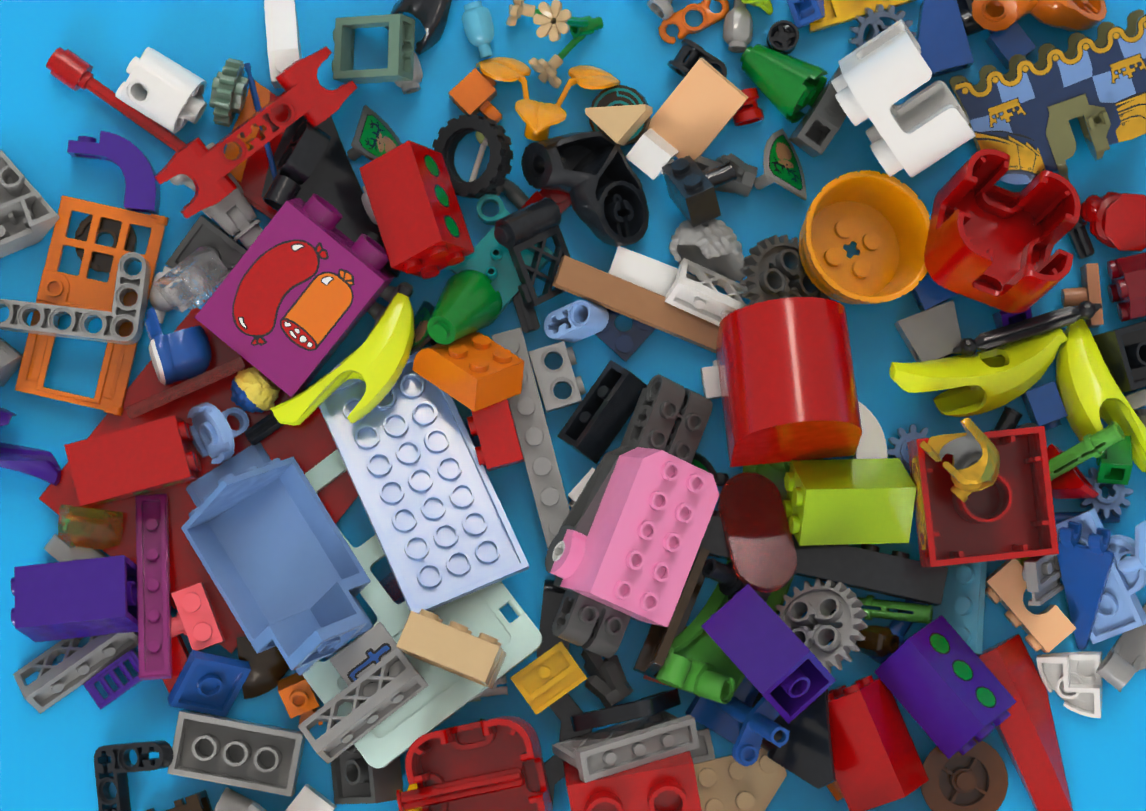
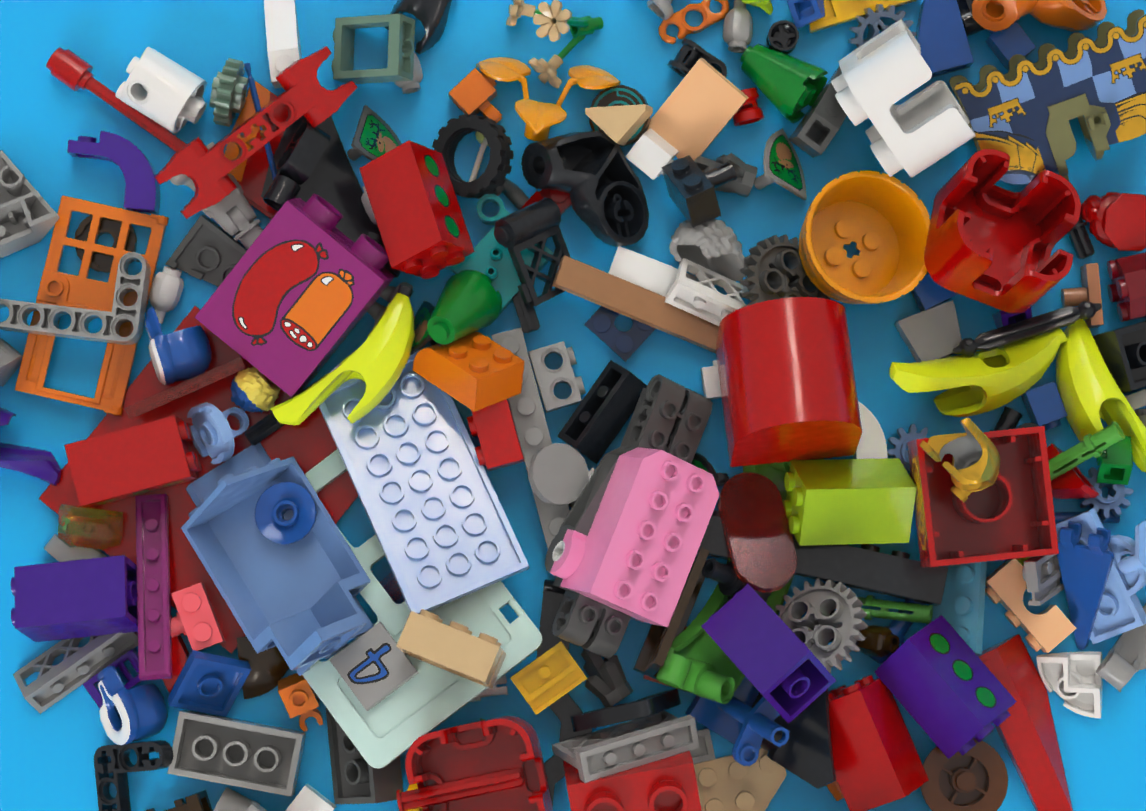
(130, 713): none -> blue piece
(192, 280): clear brick -> none
(273, 505): none -> blue dish
(368, 714): light grey fence -> none
(478, 27): medium azure plant -> none
(558, 474): none -> light grey tile
(576, 321): light blue beam -> none

